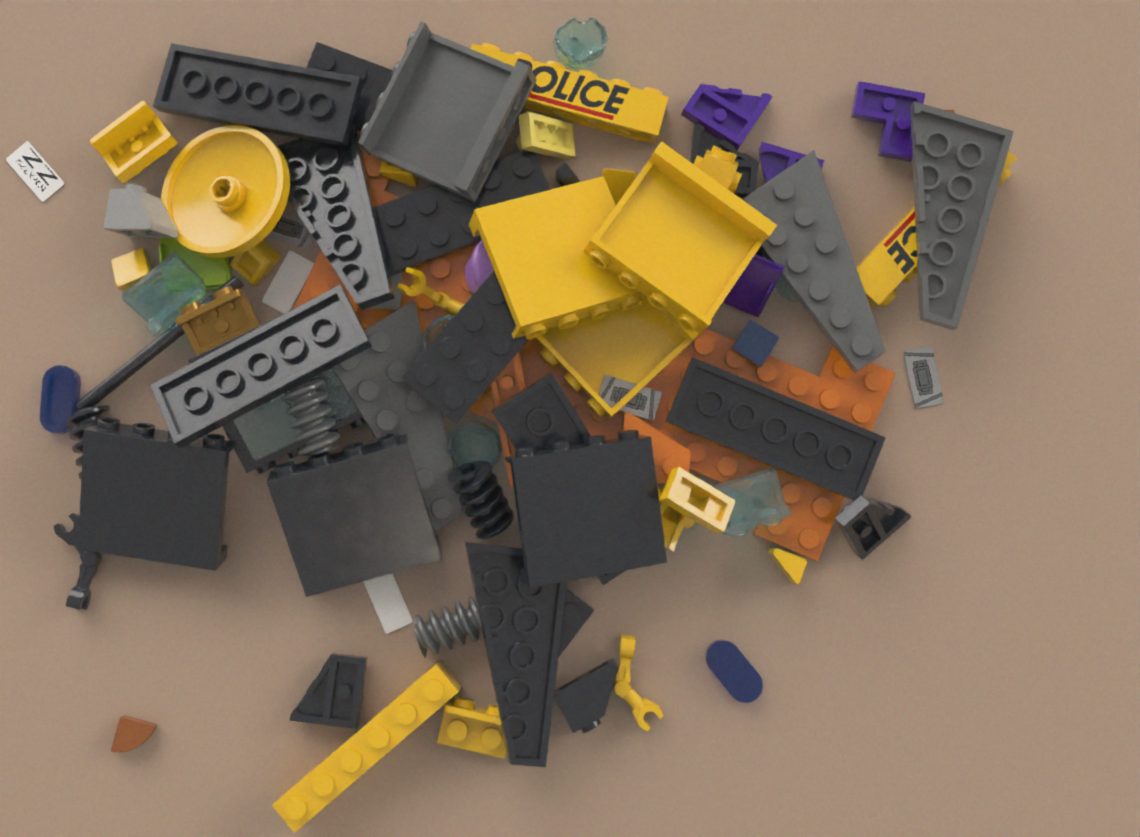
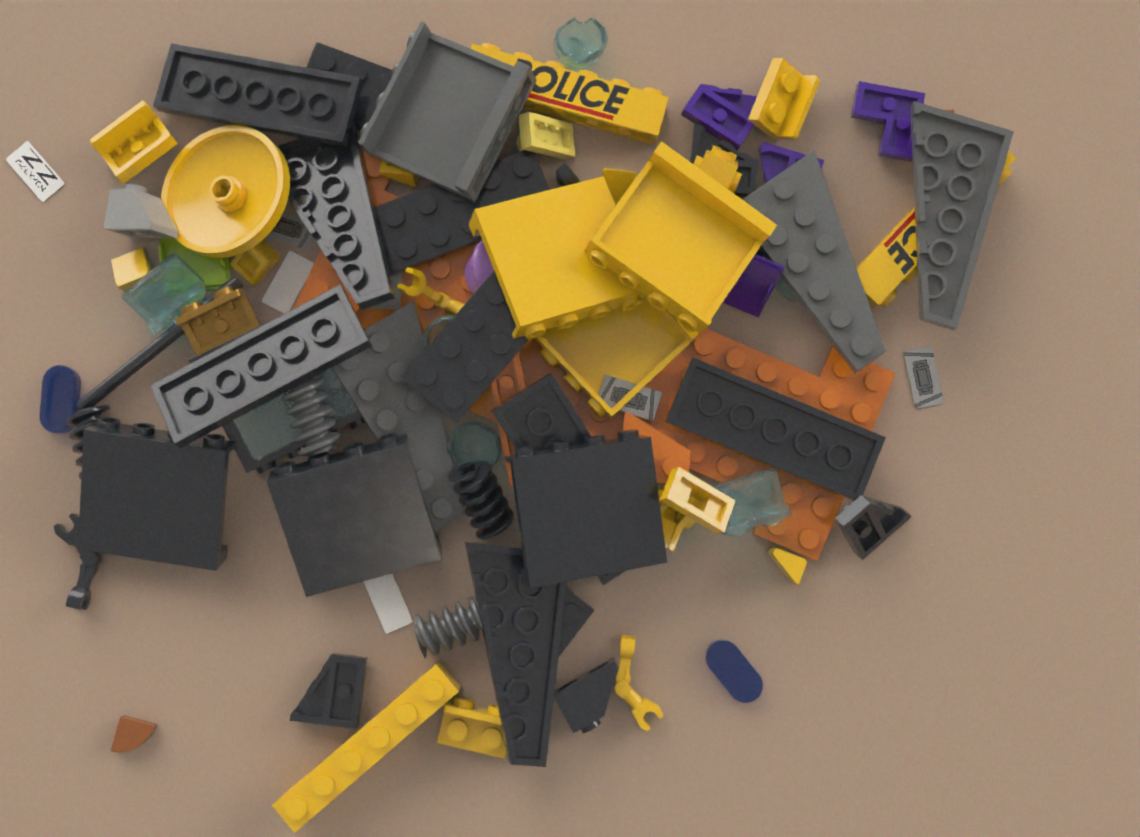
(755, 343): dark blue tile -> none
(783, 101): none -> yellow bracket

